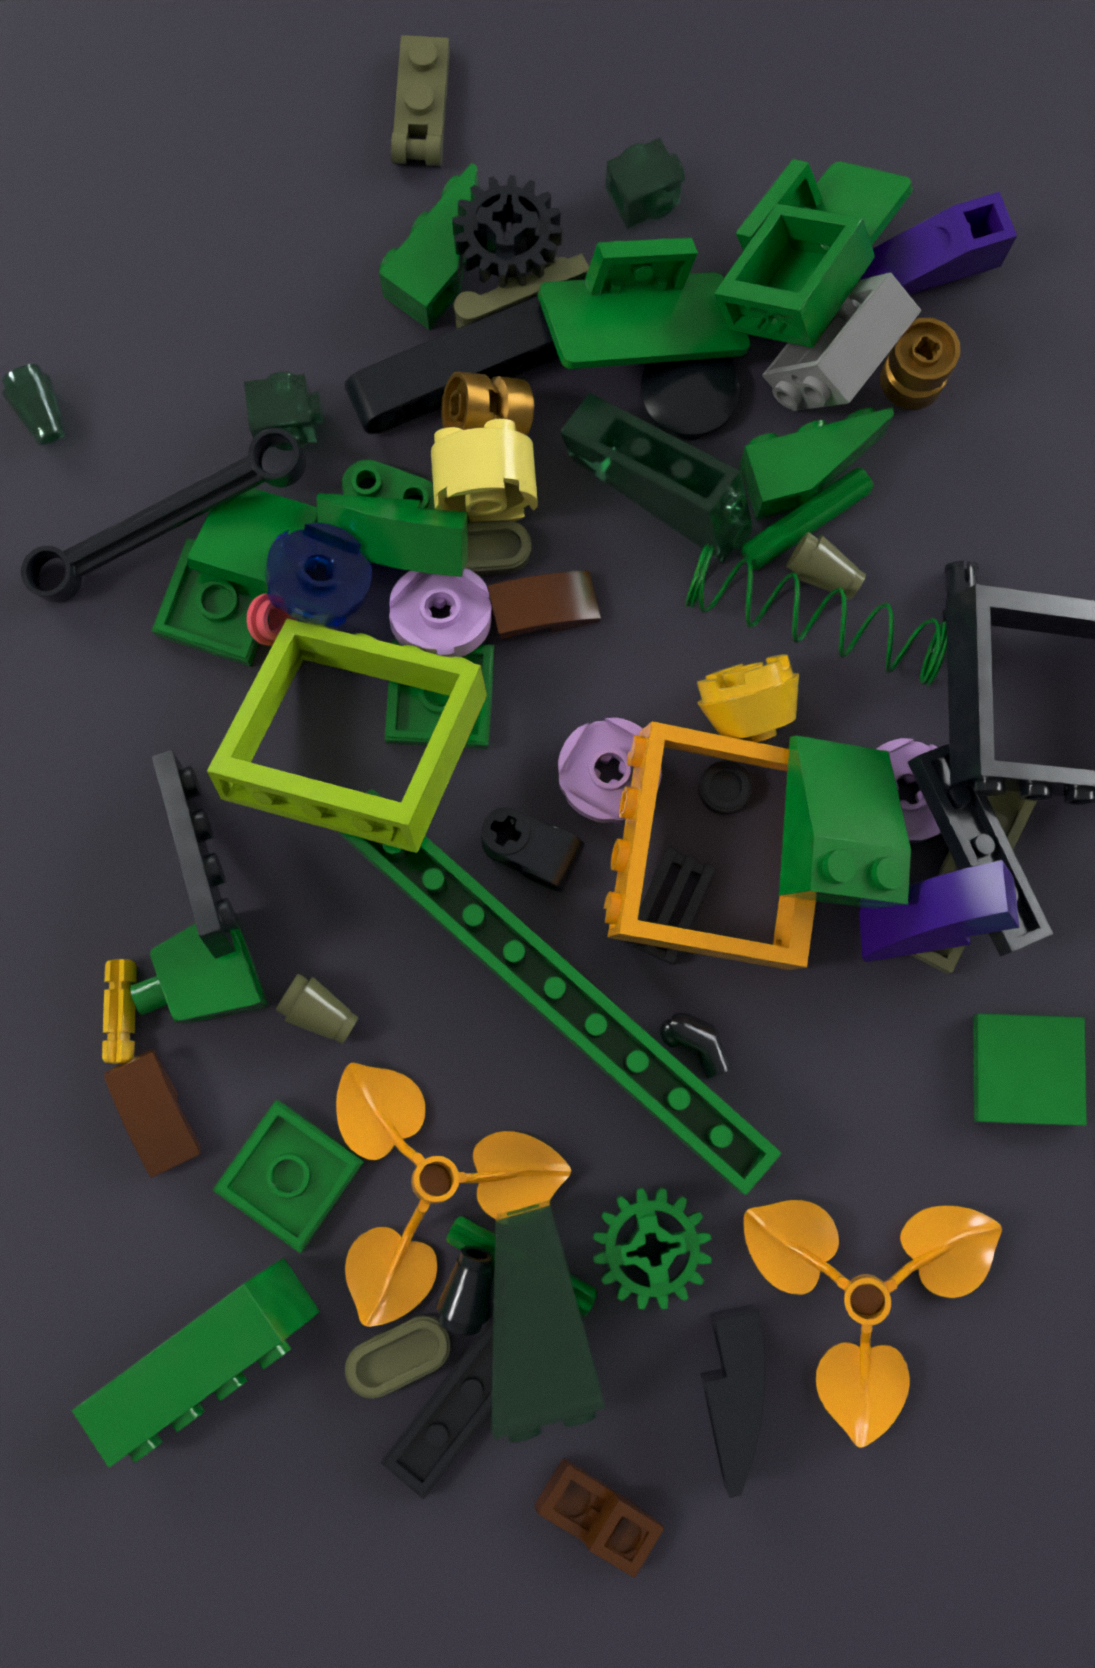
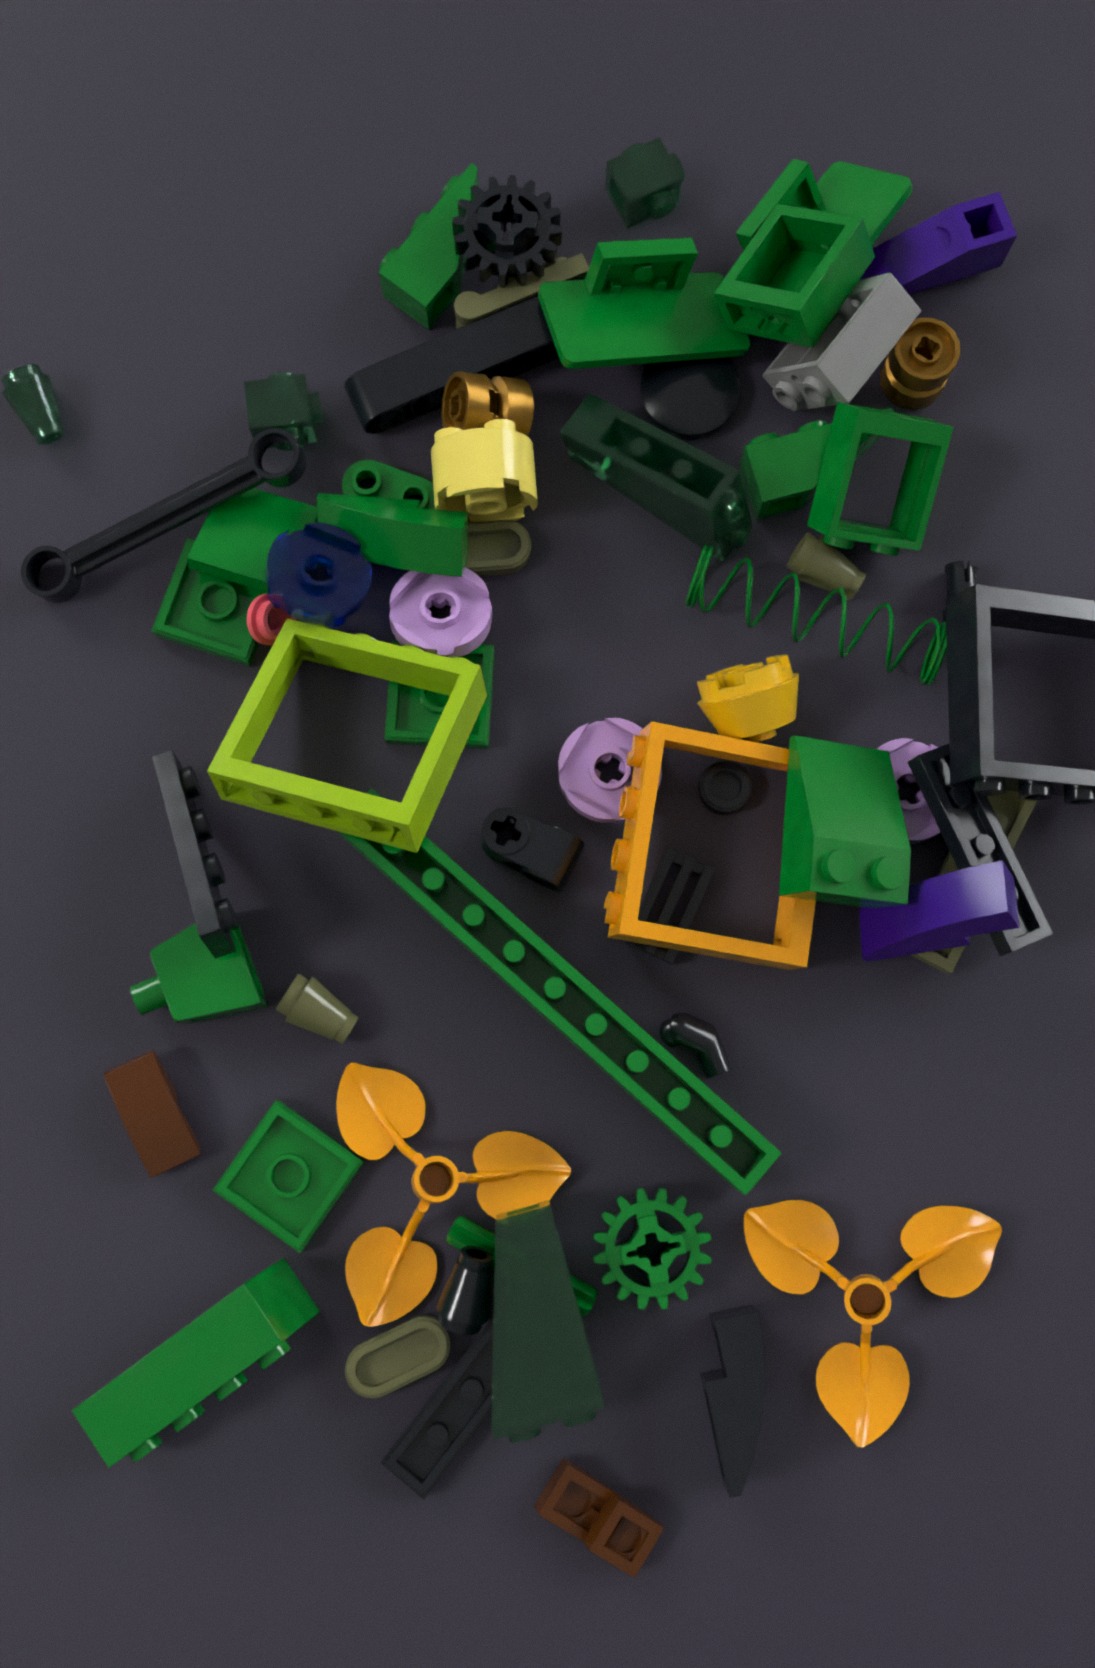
(119, 1011): yellow axle -> none
(420, 99): olive plate -> none
(544, 602): reddish brown slope -> none
(807, 518): green axle -> none
(917, 487): none -> green window
(1029, 1069): green tile -> none

